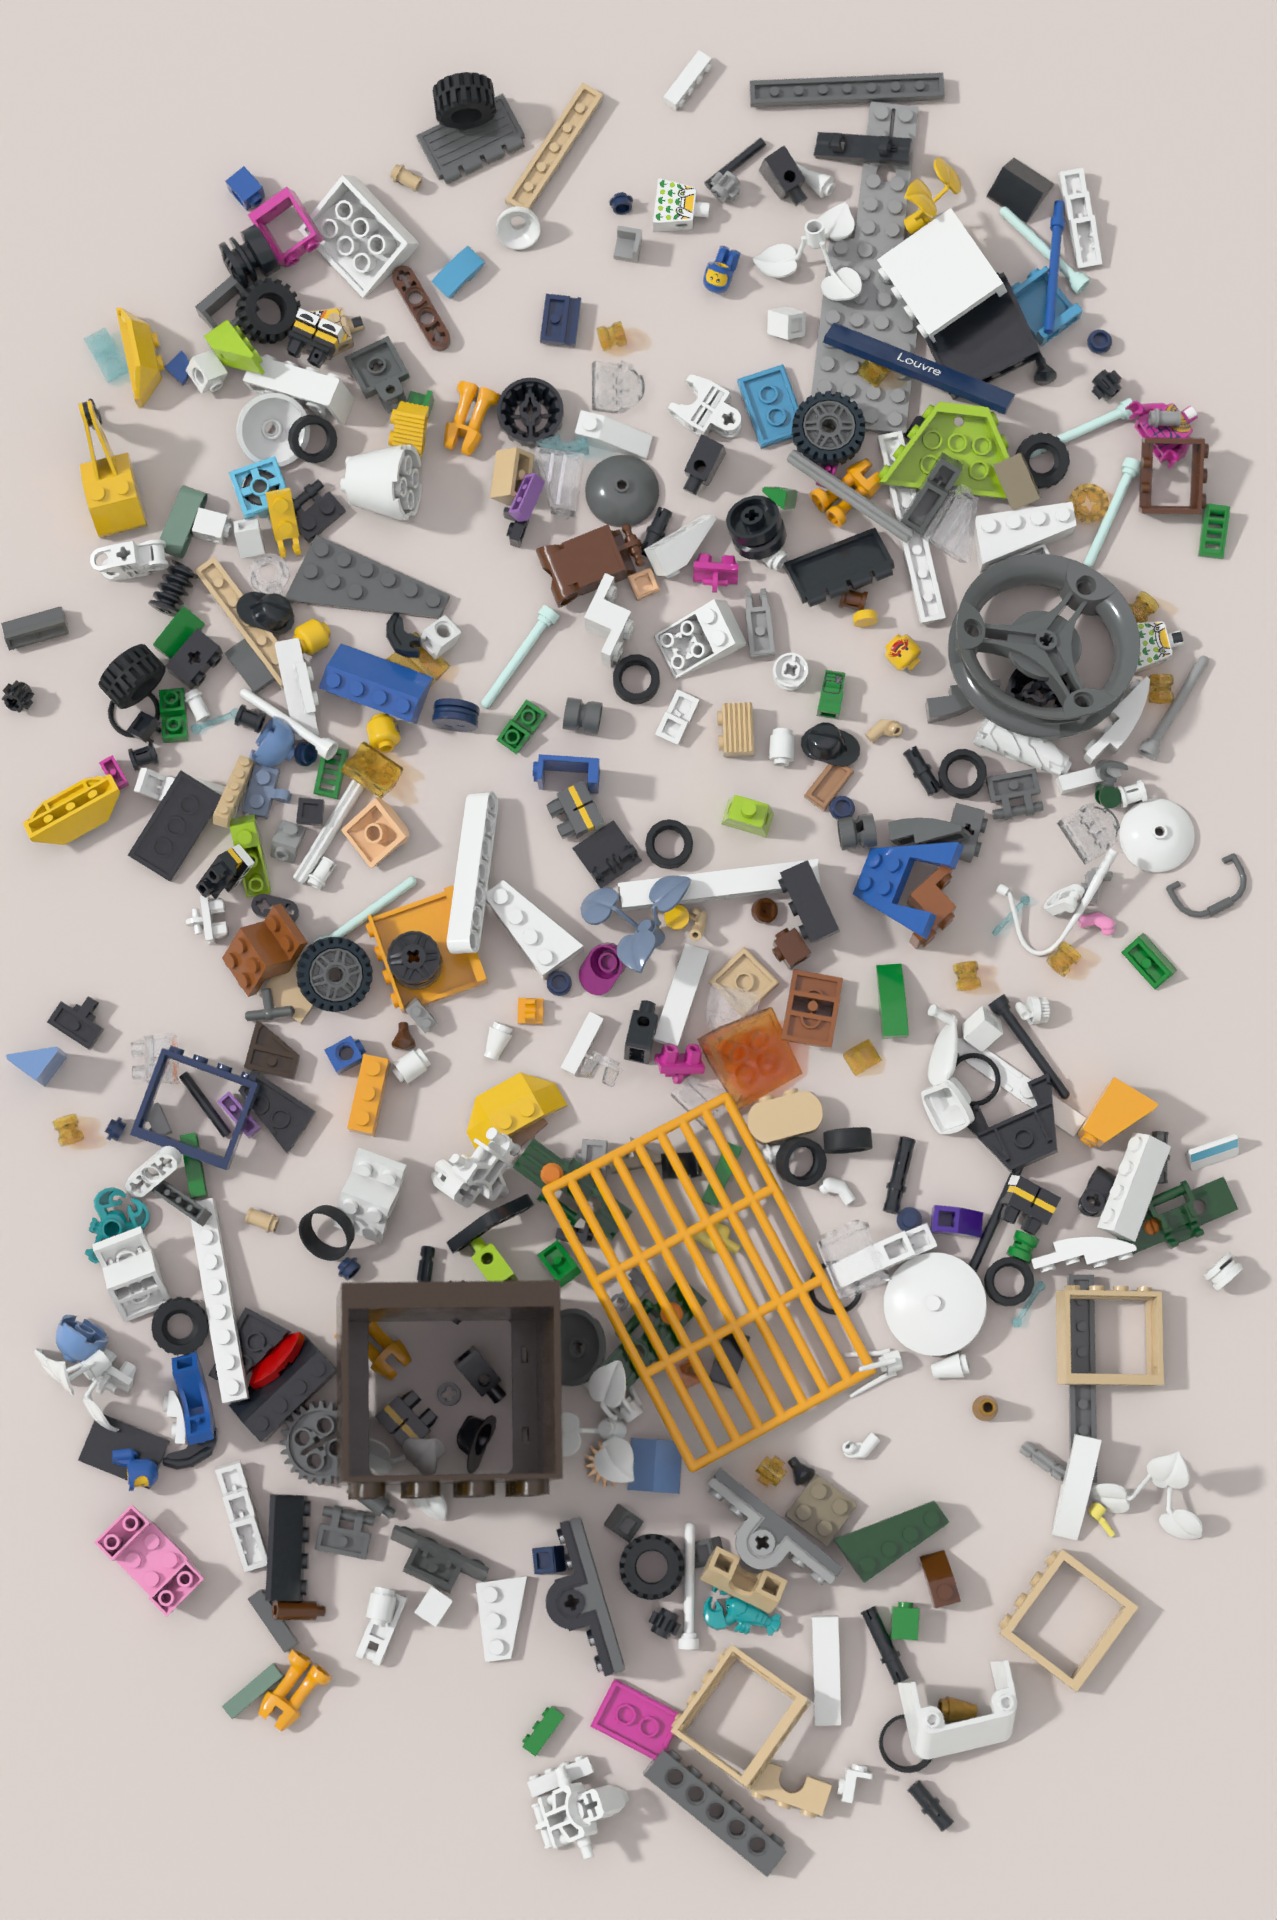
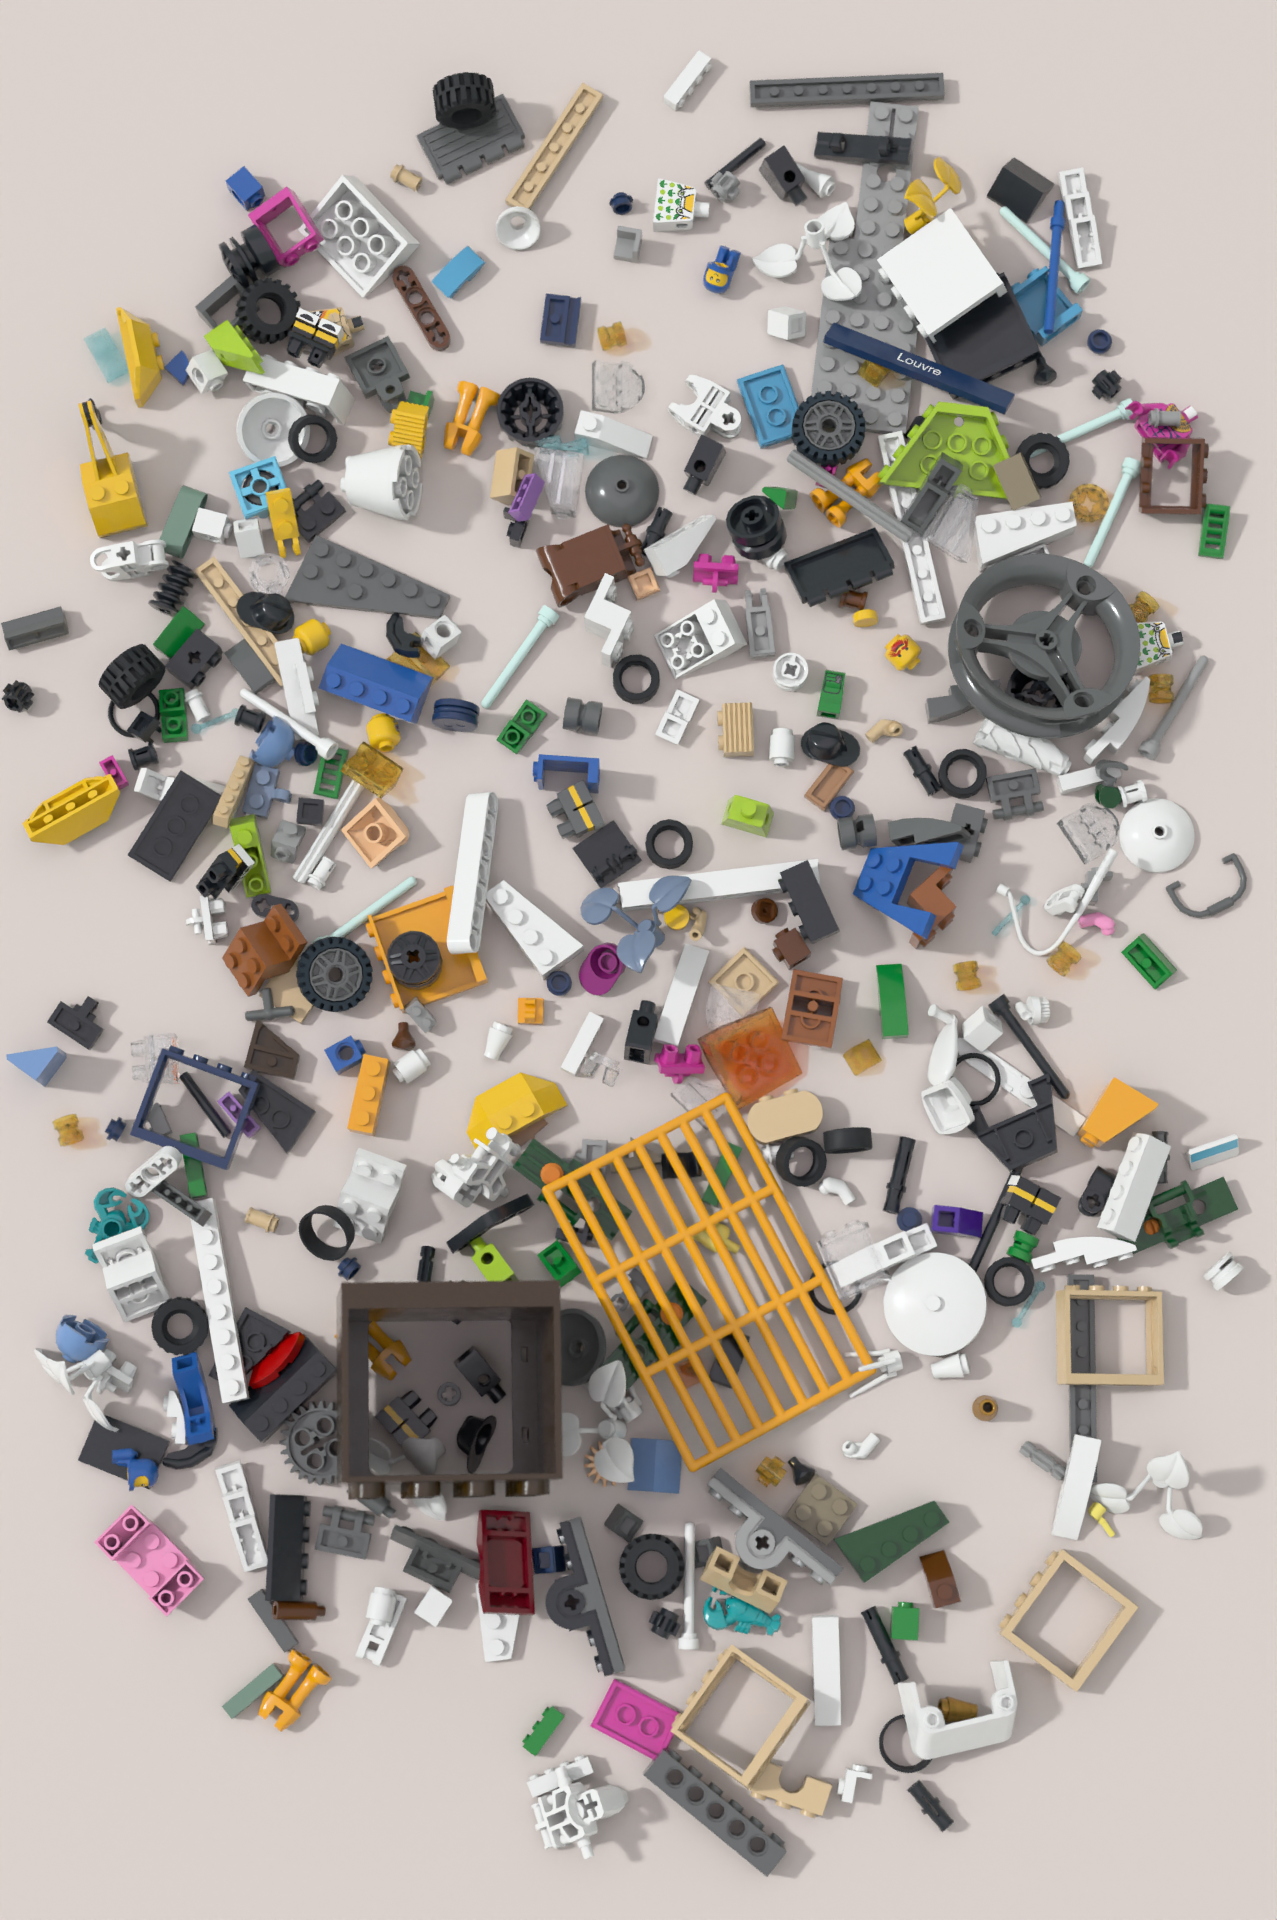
(505, 1562): none -> dark red slope

